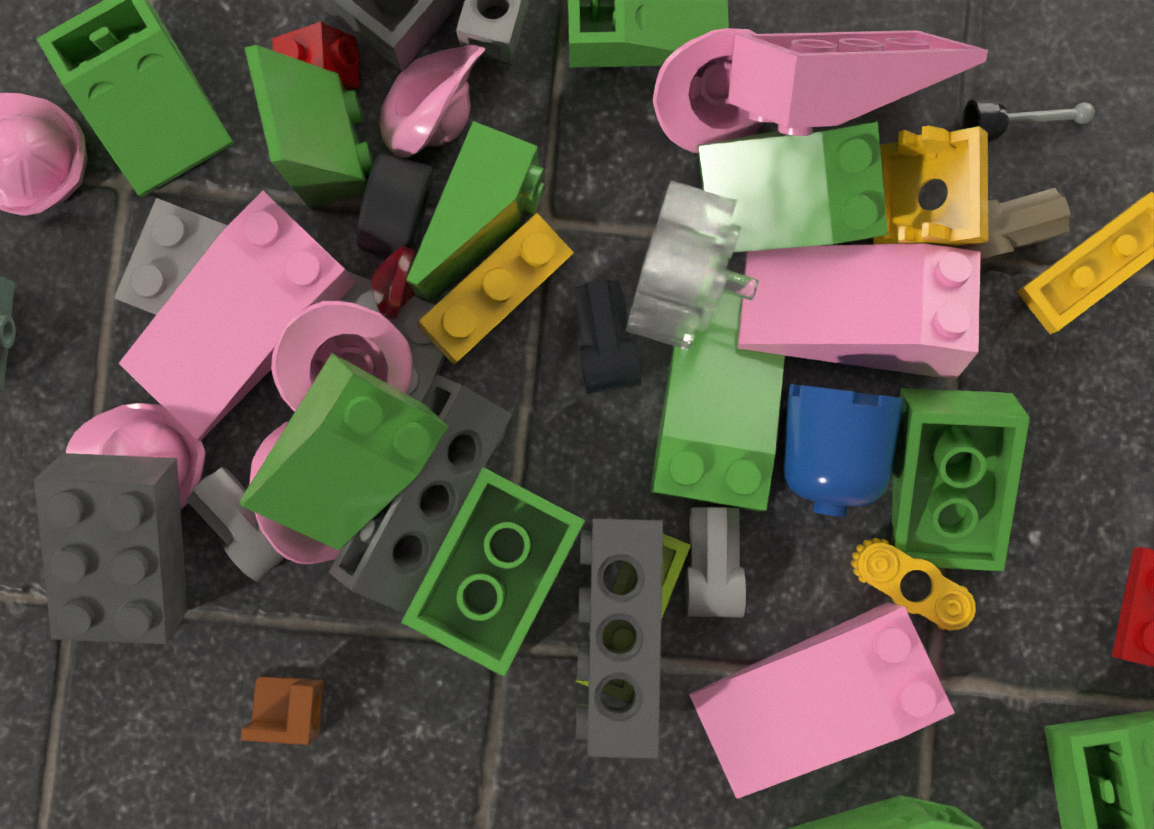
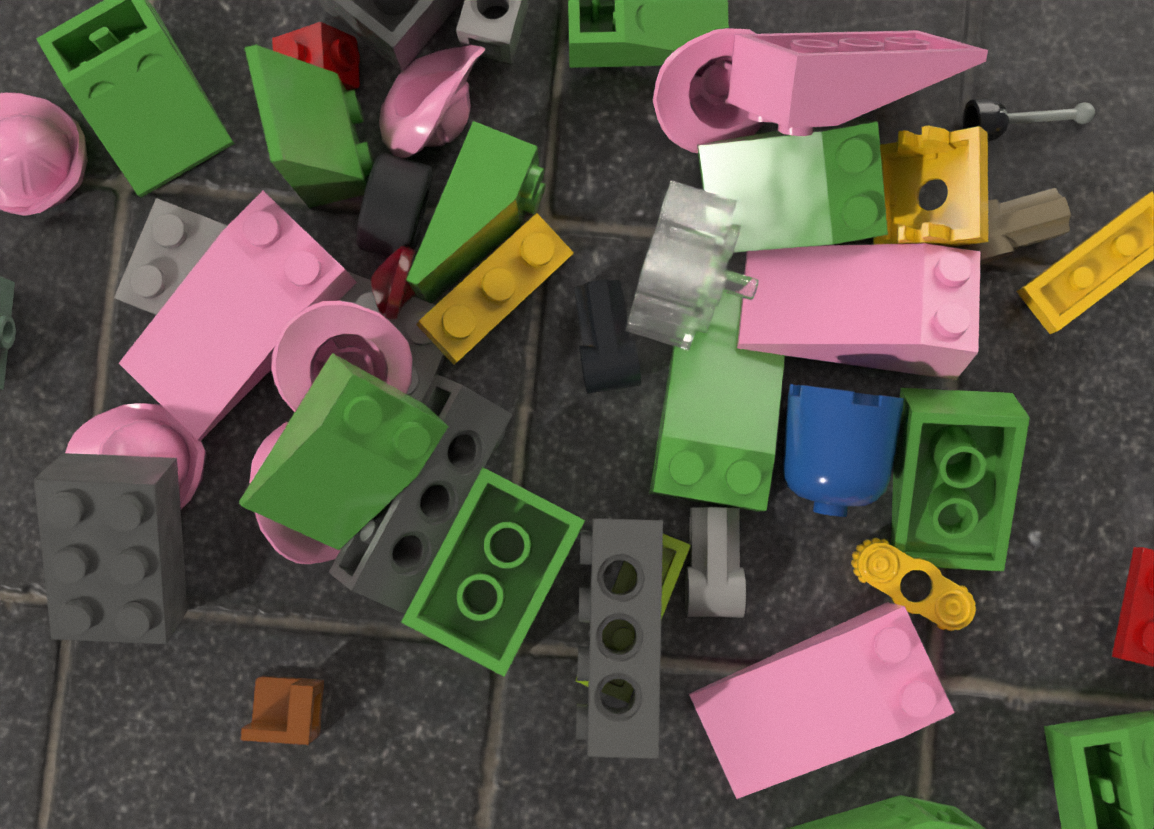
(218, 504): light grey piece -> none

